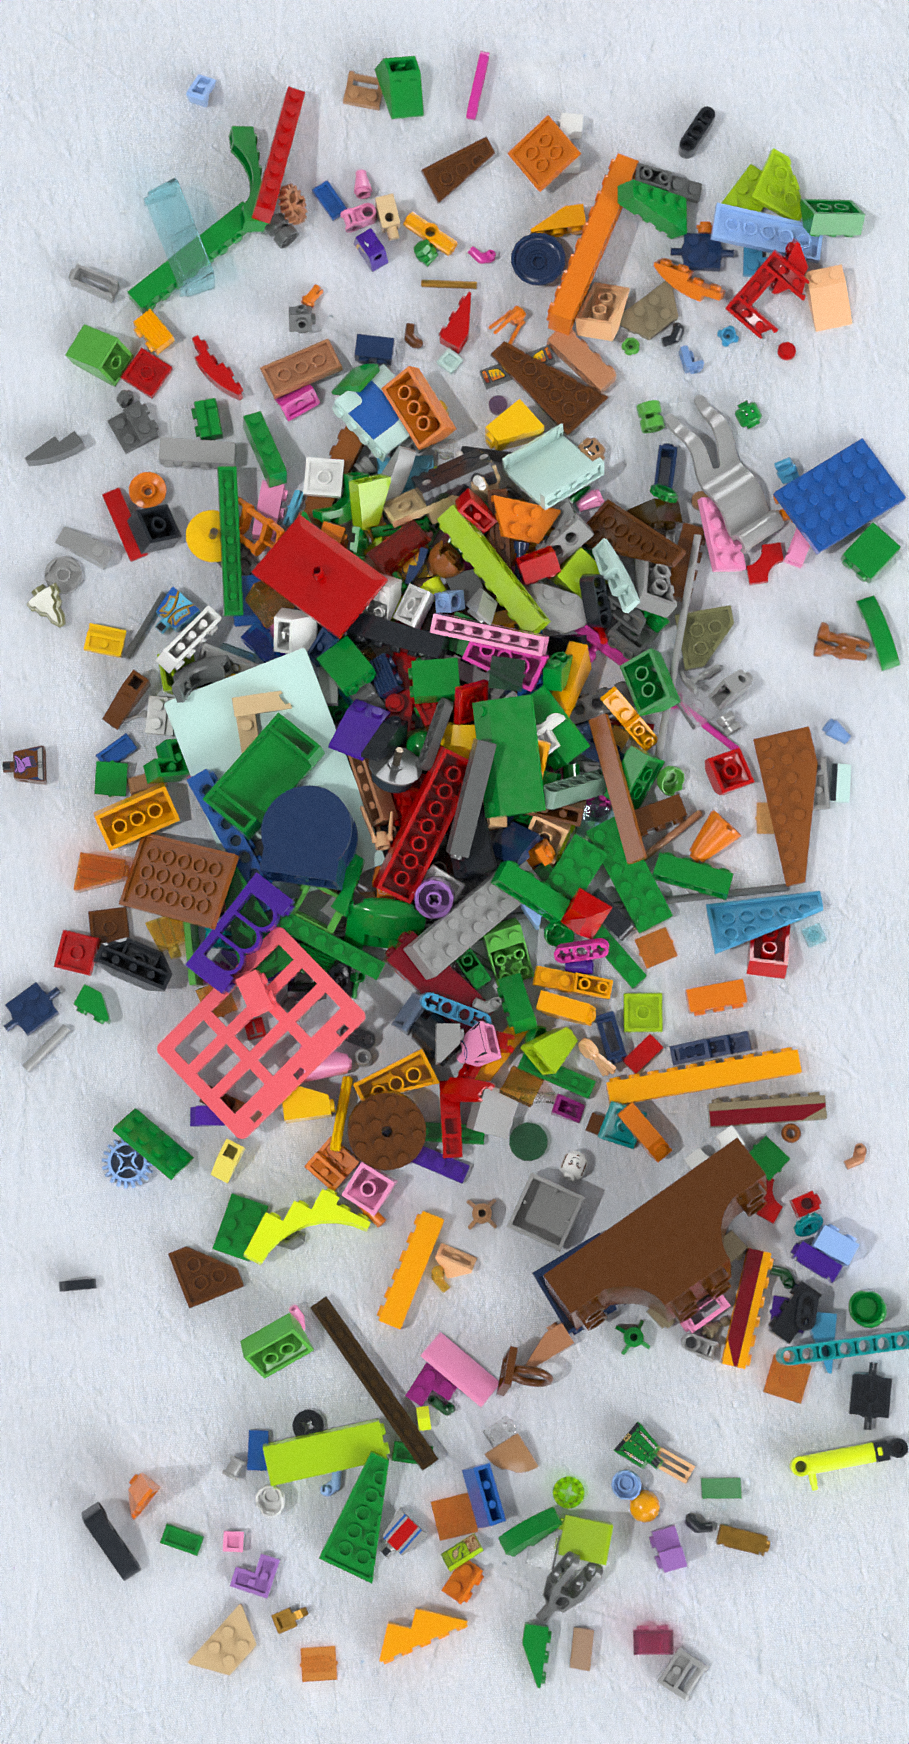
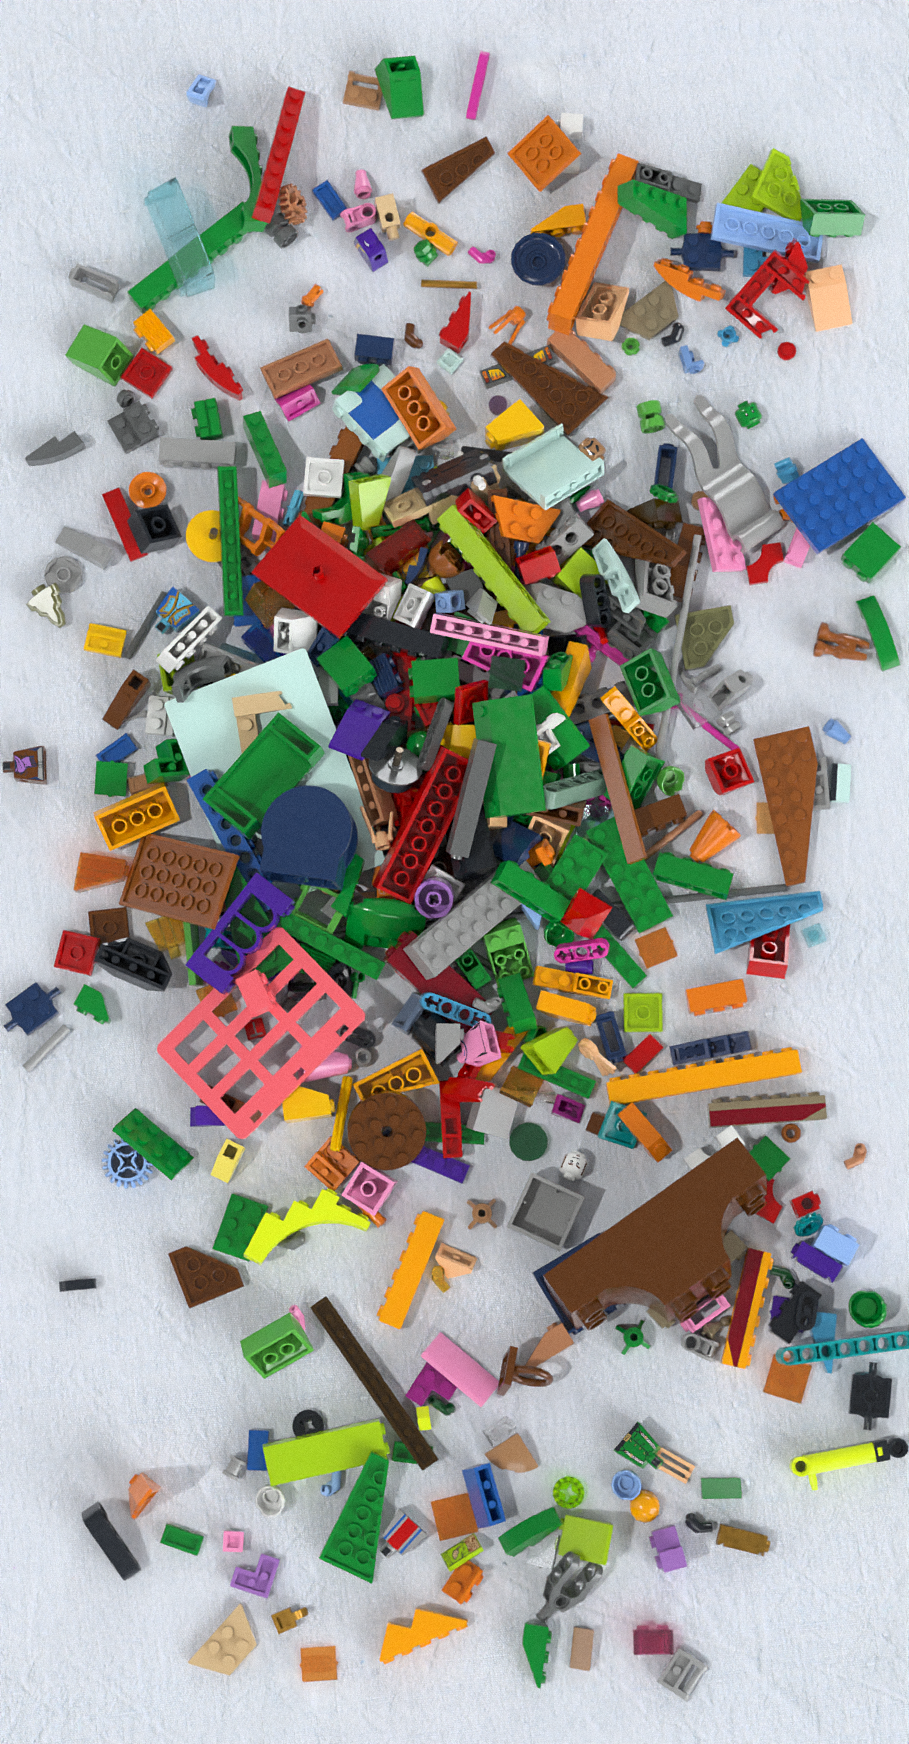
(701, 125): black beam -> none

